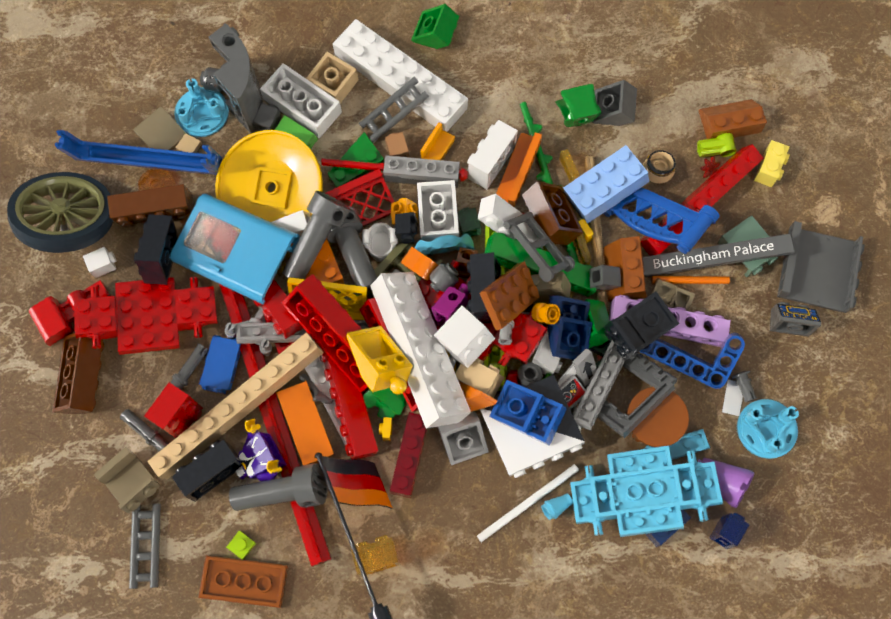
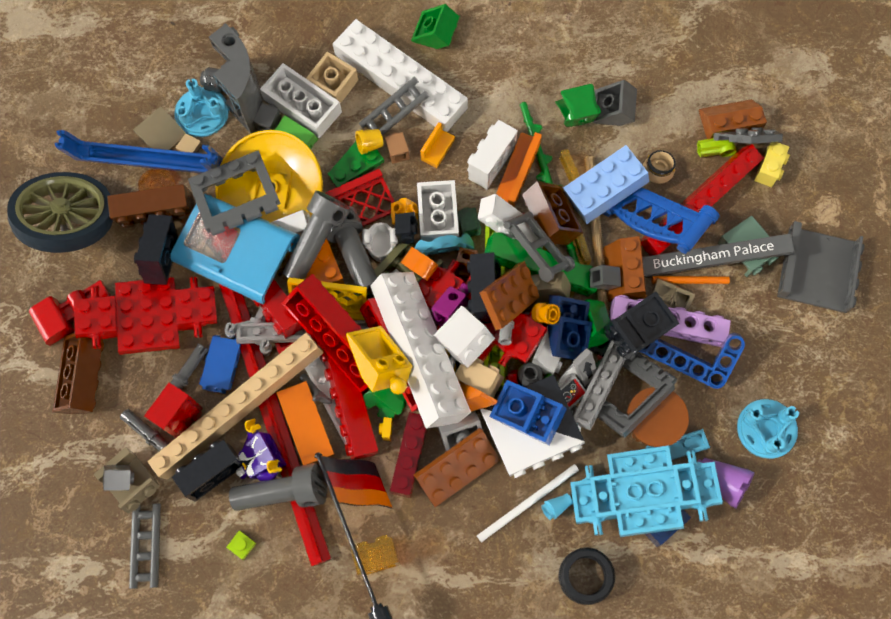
(100, 262): white brick -> none
(117, 477): none -> brick
(243, 581): dark orange tile -> none
(249, 210): none -> dark grey hinge
(368, 140): none -> yellow piece
(407, 169): light grey piece -> none
(443, 277): dark grey head -> none
(457, 467): none -> dark orange plate
(587, 232): yellow tile -> none
(608, 571): none -> black tyre
(710, 167): clear red plant -> none
(729, 530): clear blue brick -> none
(732, 399): white sticker -> none
(745, 385): dark grey pin -> none
(752, 136): none -> dark grey wing
(794, 319): dark grey slope -> none

